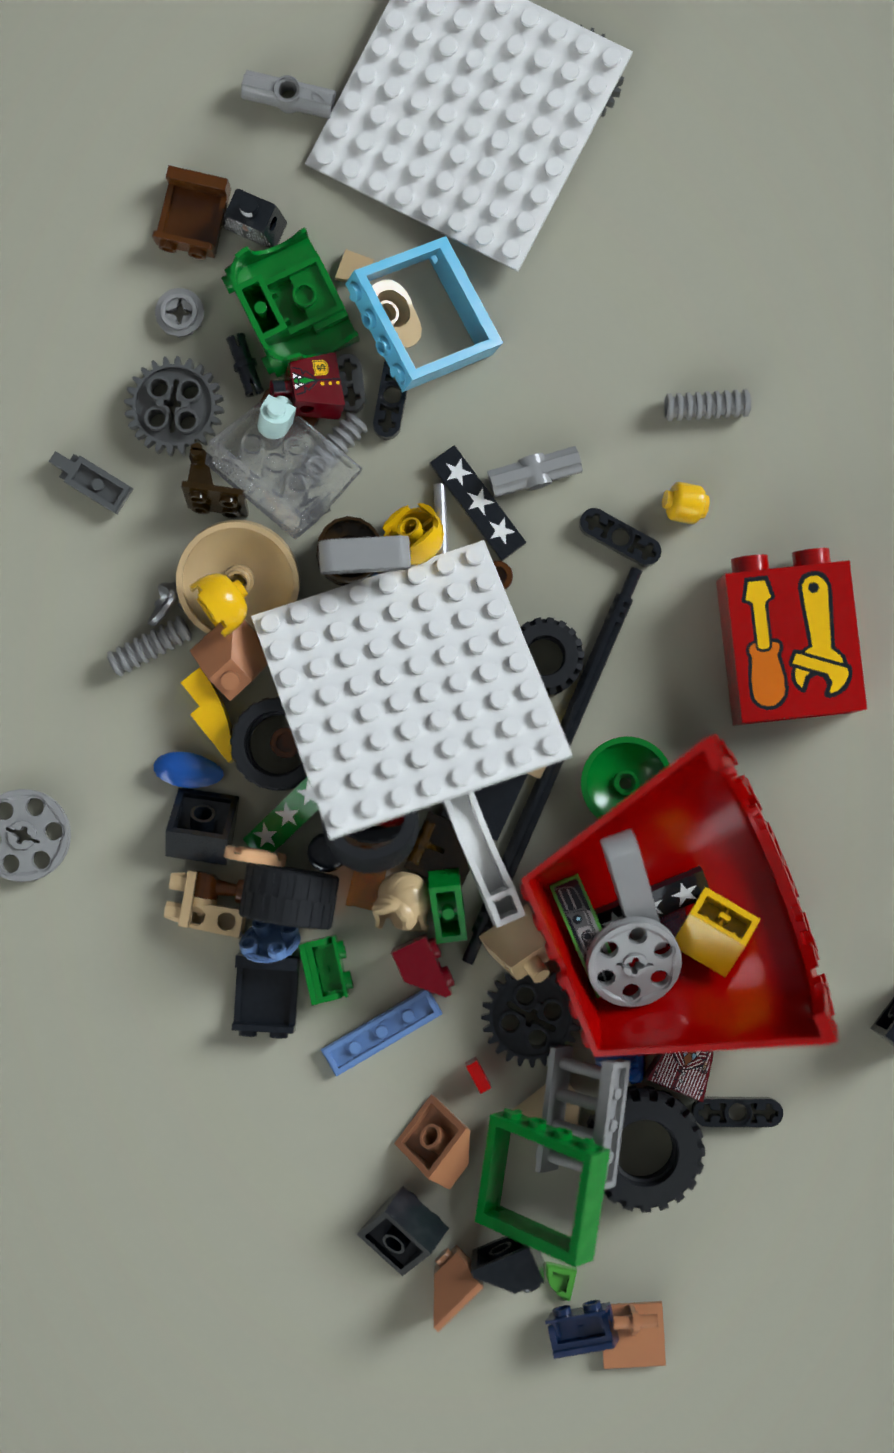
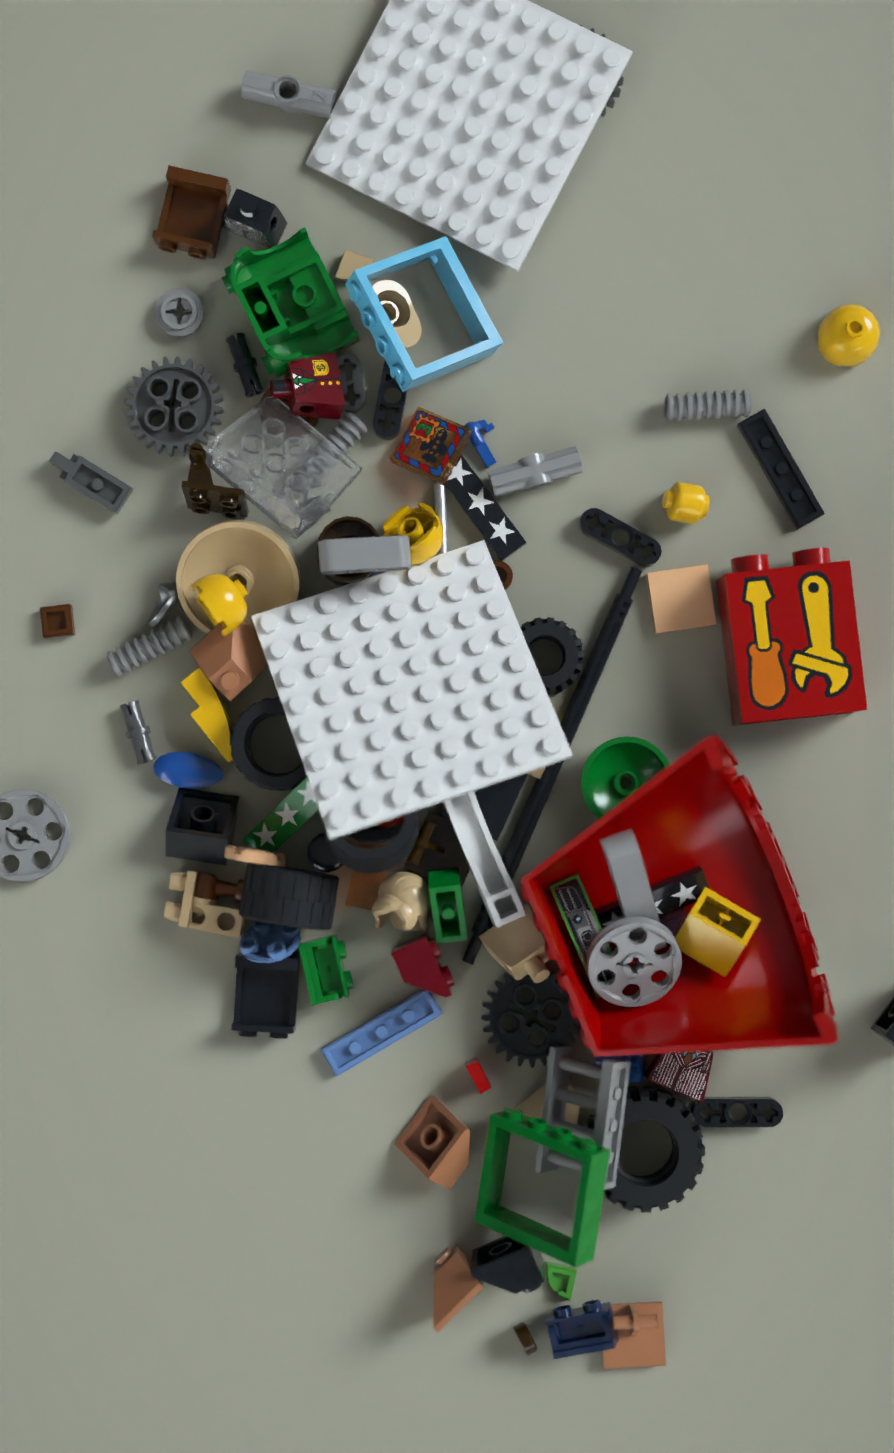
(57, 621): none -> reddish brown tile
(138, 732): none -> dark grey pin
(275, 417): light aqua plate -> none
(283, 743): reddish brown tile -> none
(403, 1231): black slope -> none
(431, 445): none -> tile
(479, 443): none -> blue piece
(525, 1338): none -> dark brown tile
(681, 599): none -> light nougat tile
(780, 469): none -> black tile
(848, 335): none -> yellow cylinder

